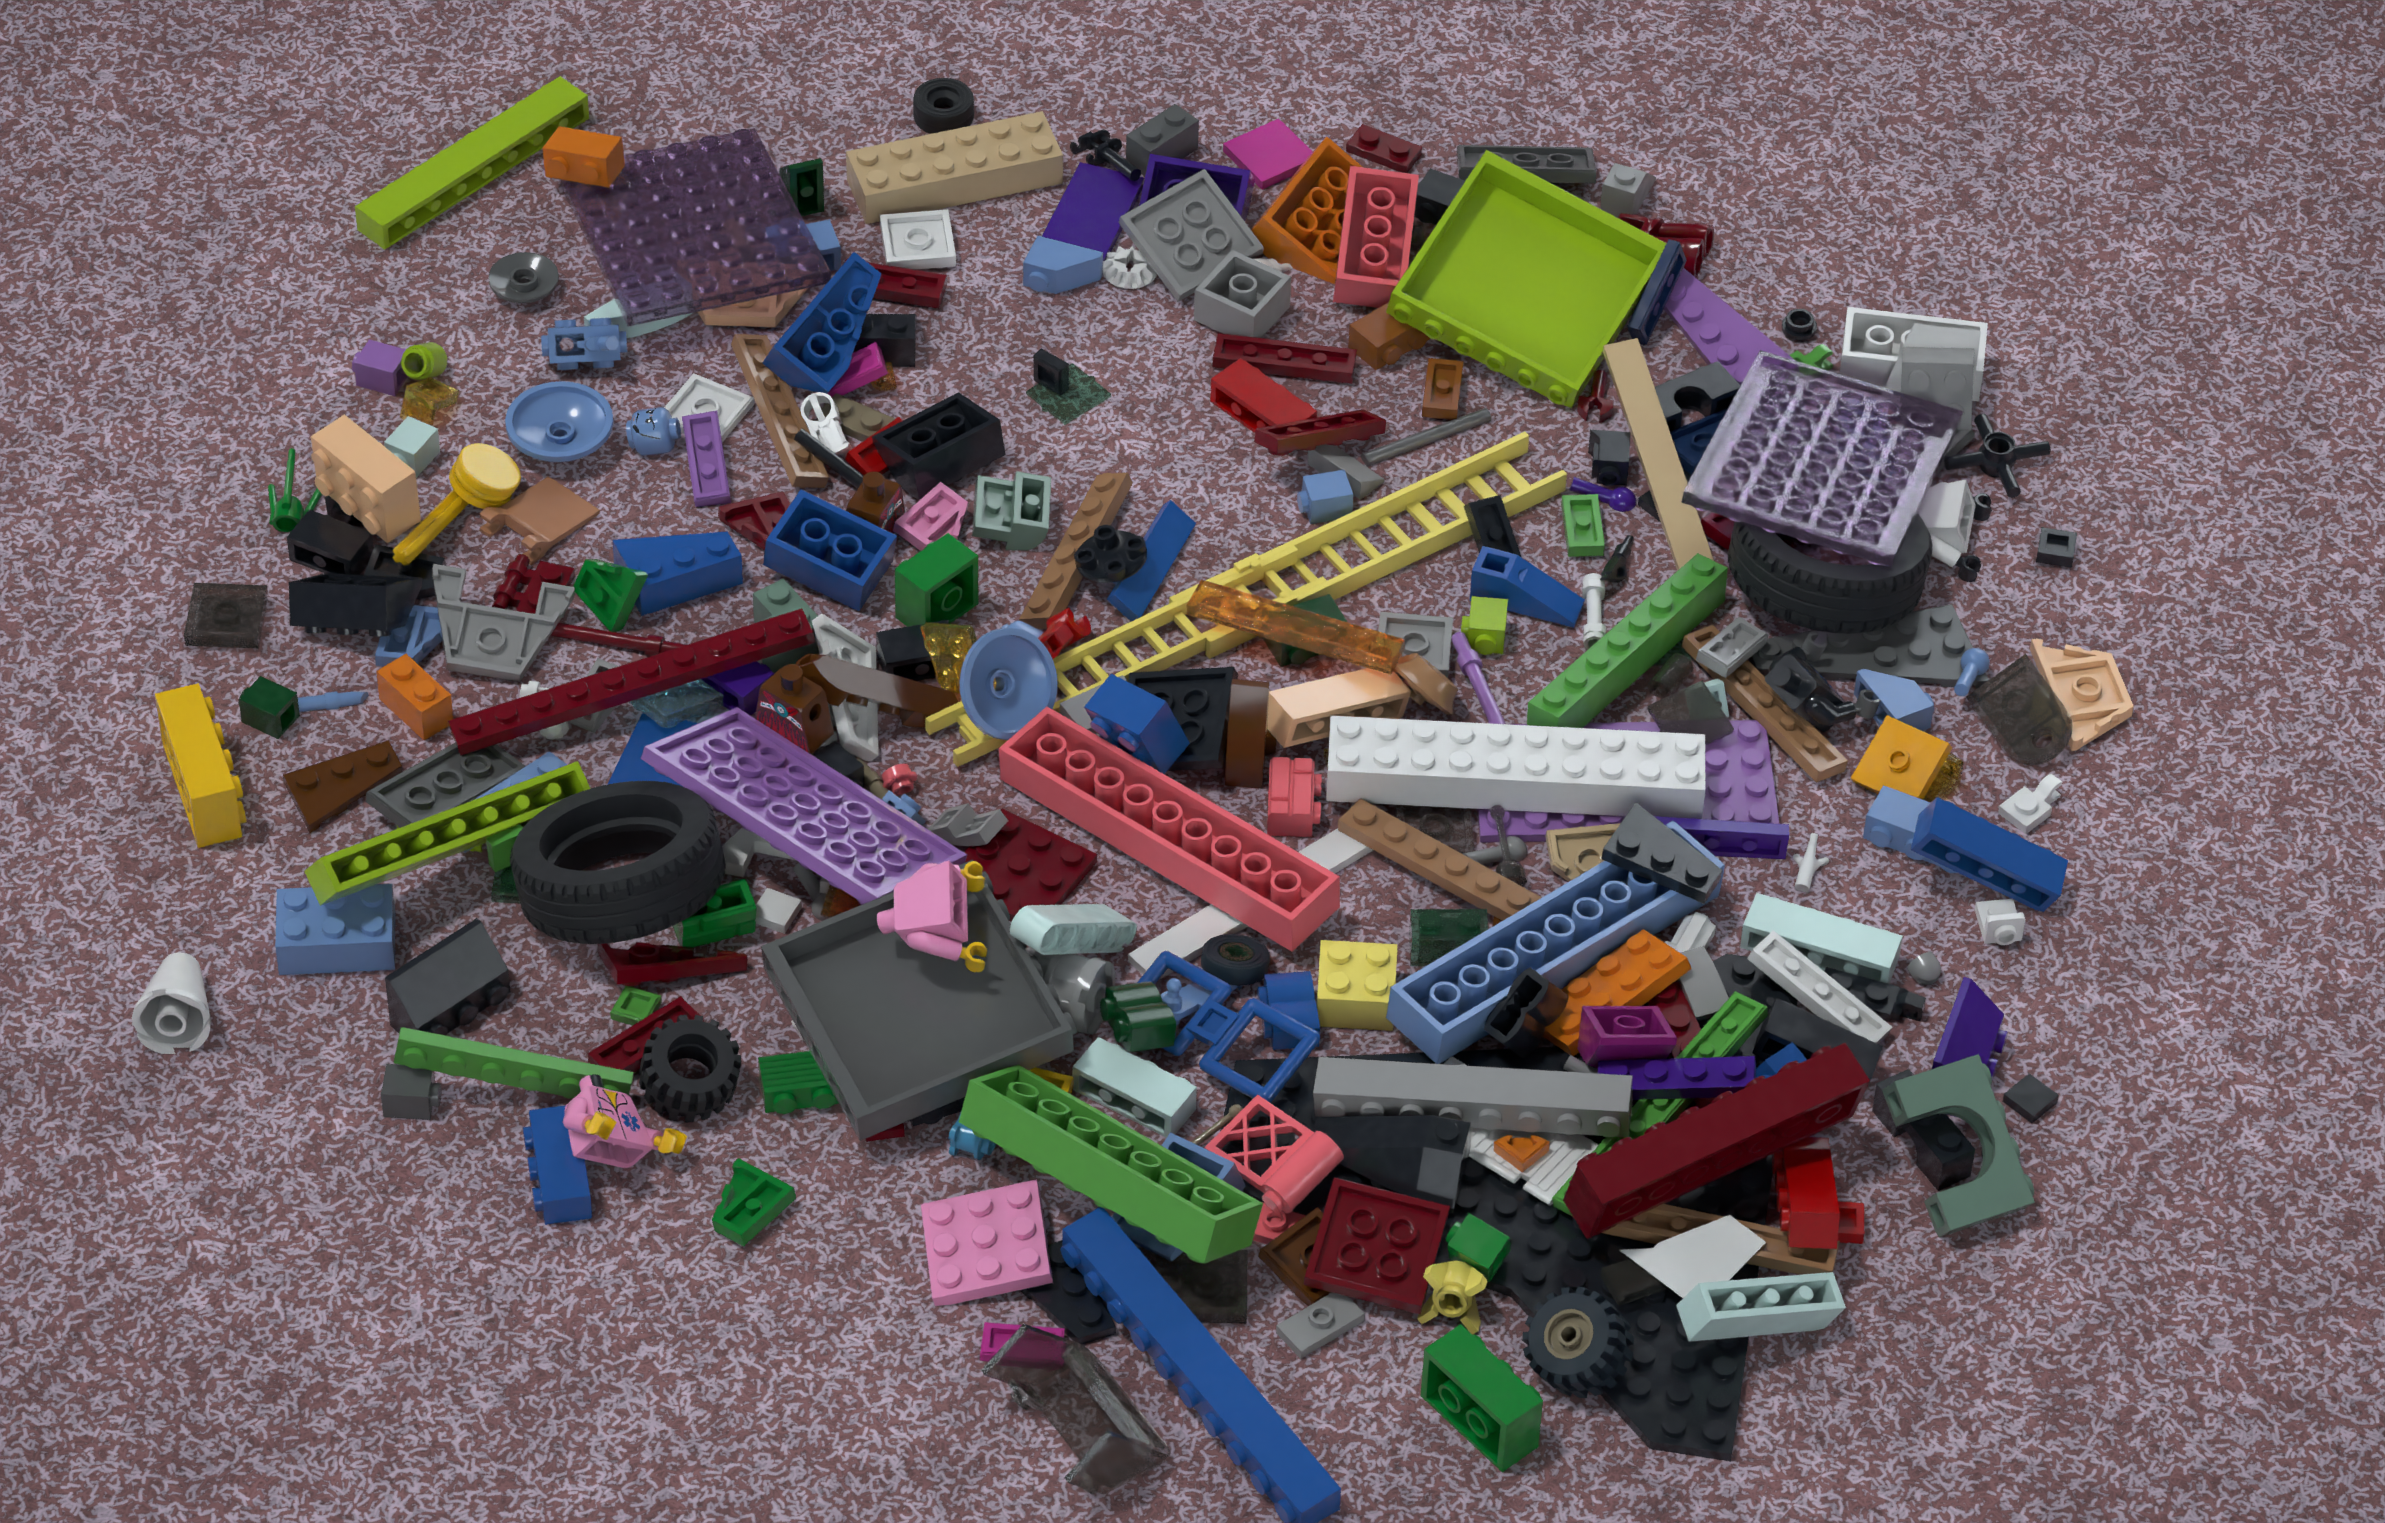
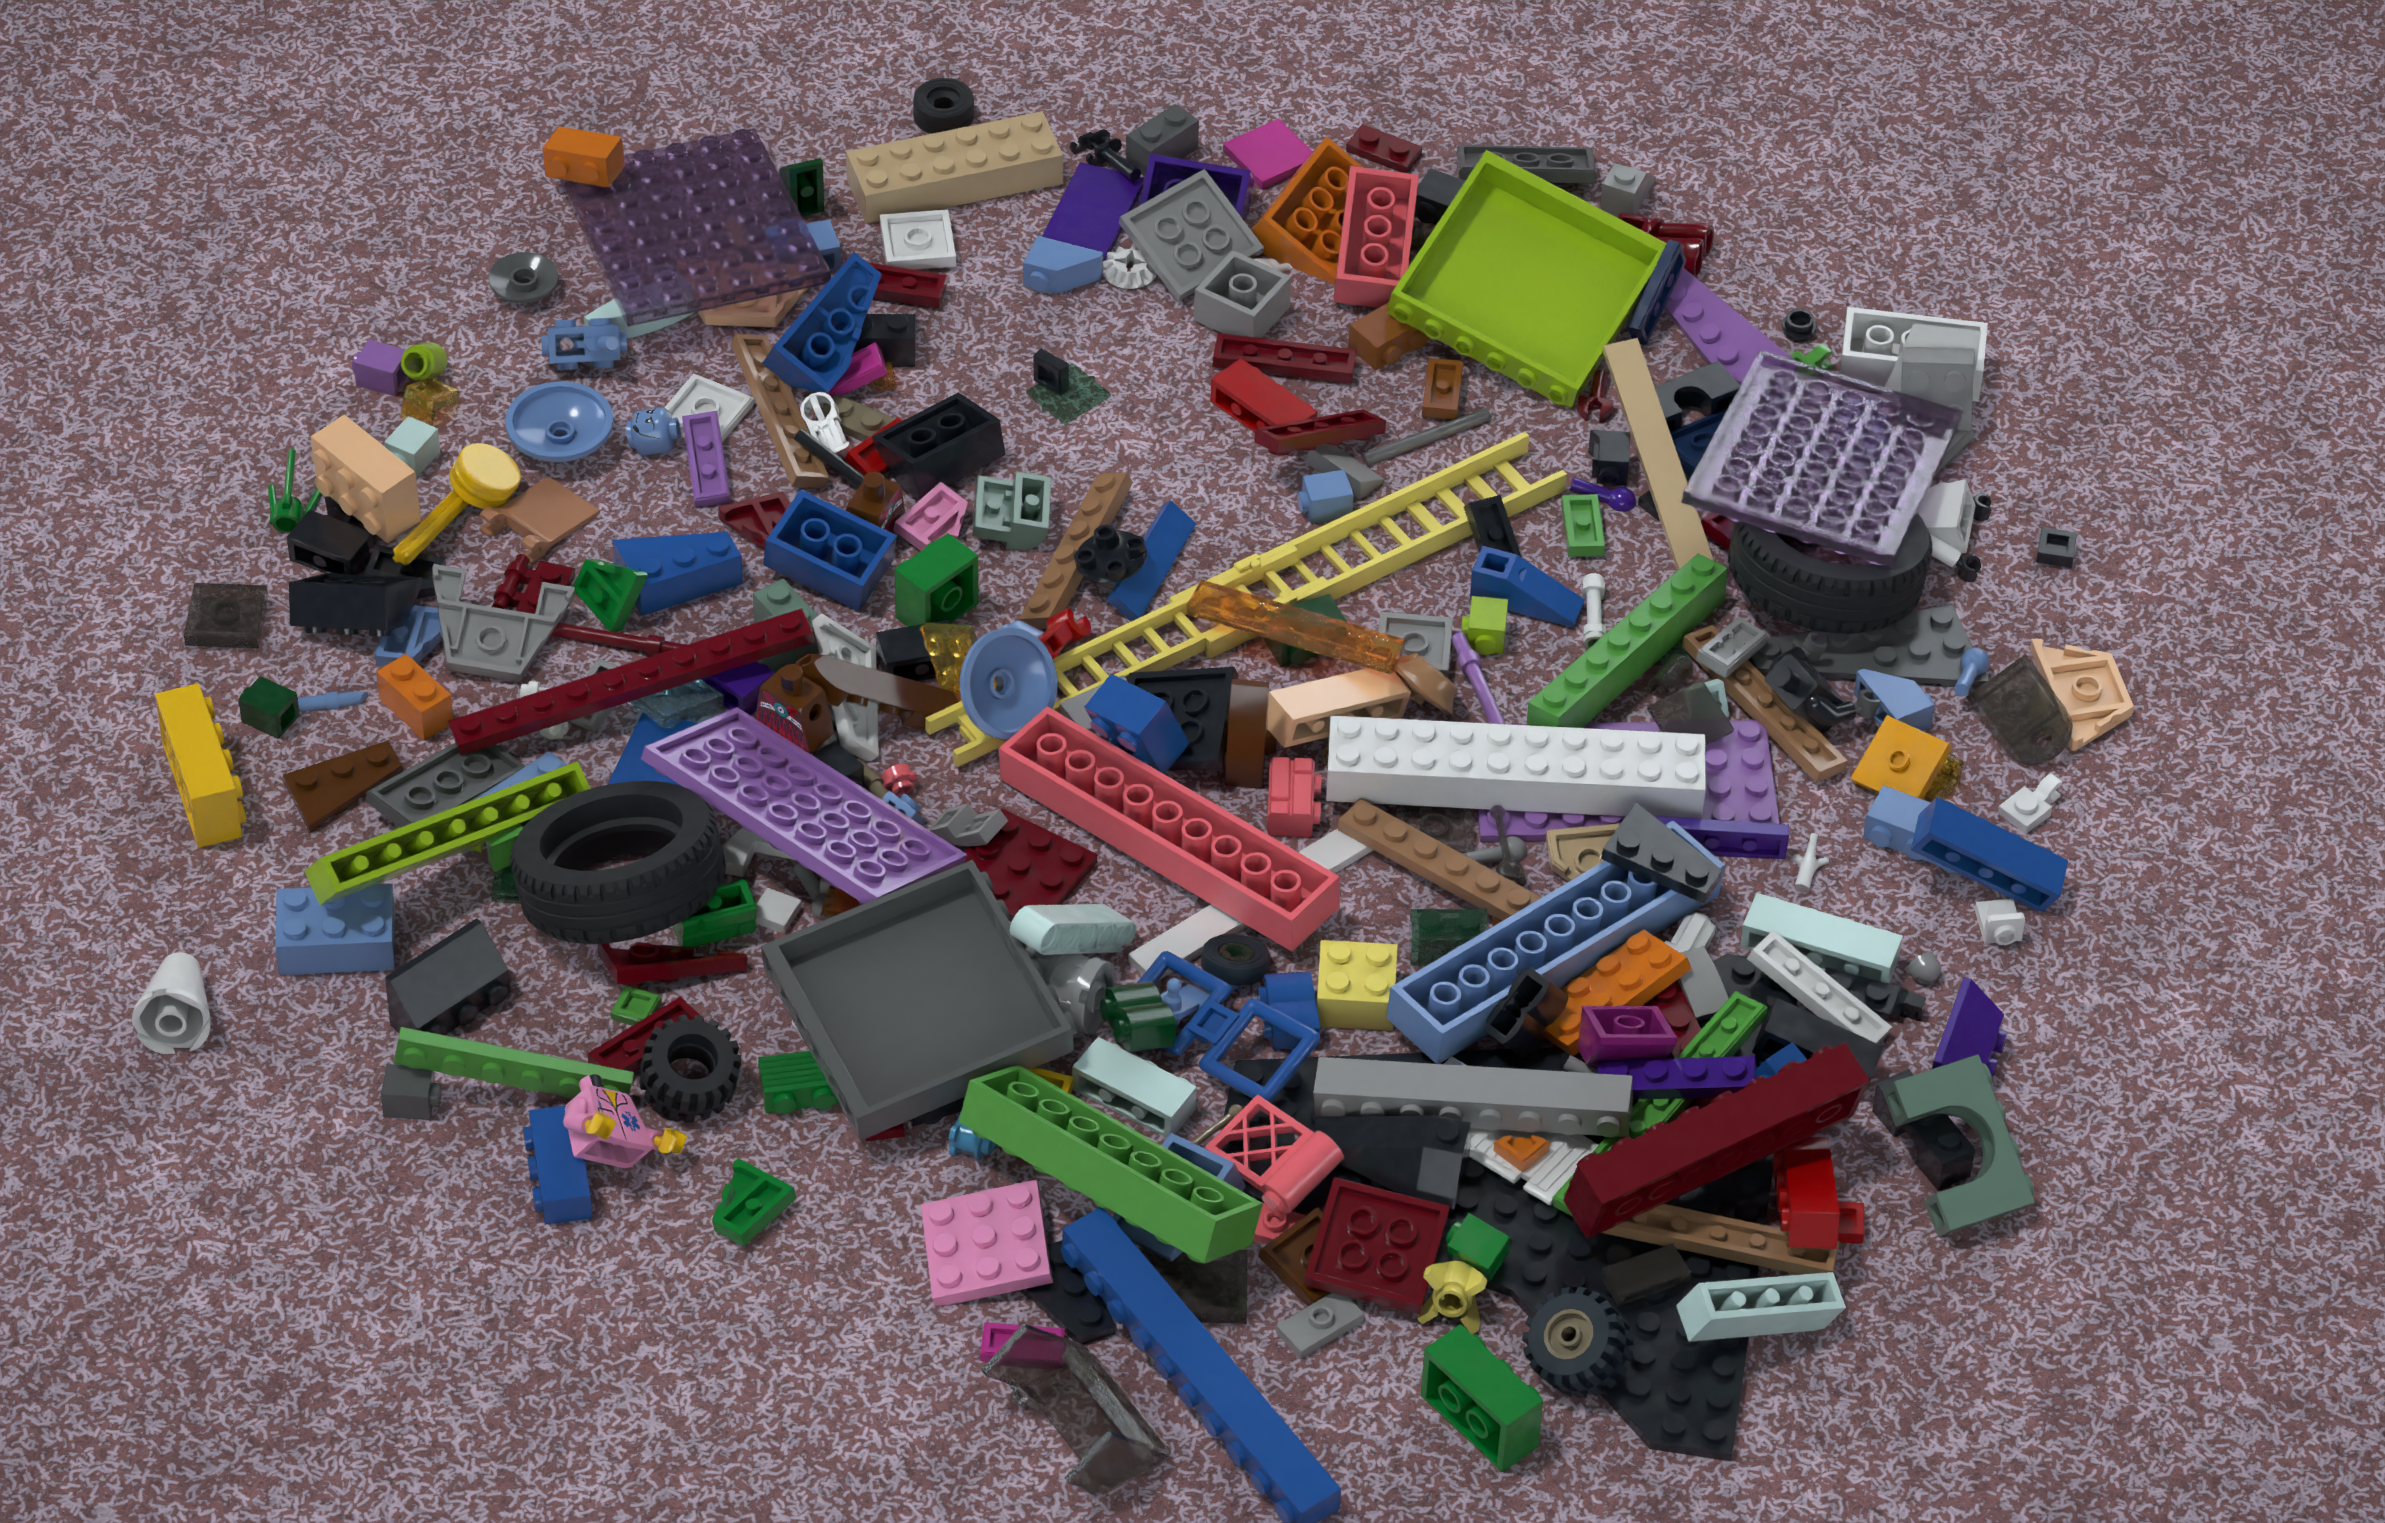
(470, 163): lime brick -> none
(933, 912): bright pink torso -> none
(1615, 569): black hand -> none
(1699, 1255): white sticker -> none
(1997, 455): black bar -> none
(2030, 1098): black tile -> none

